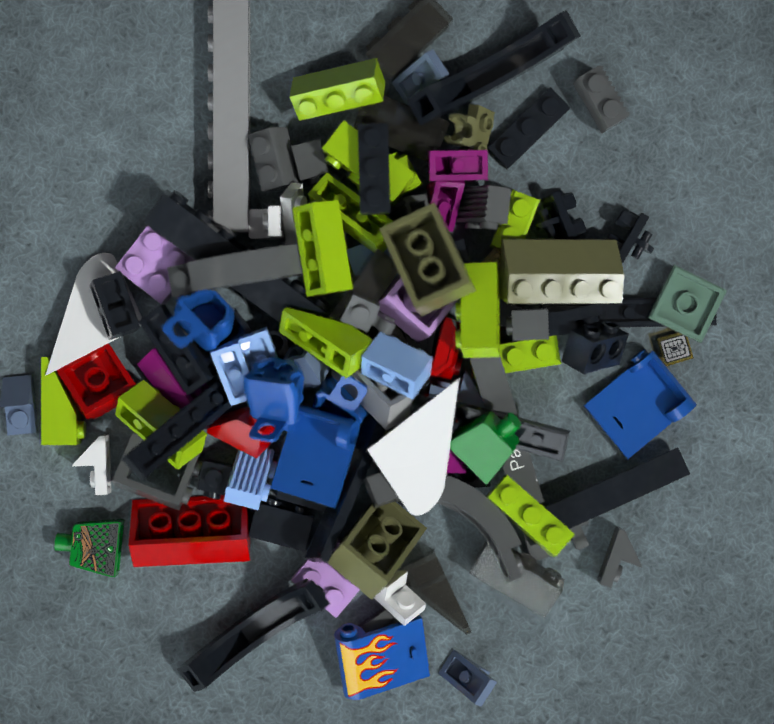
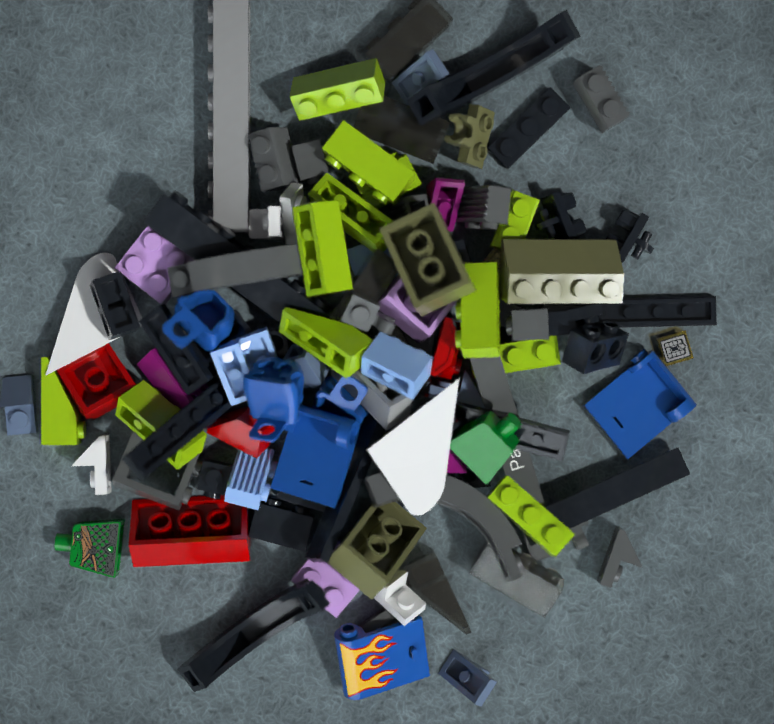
(374, 169): black plate -> none
(458, 165): magenta slope -> none
(687, 304): sand green tile -> none

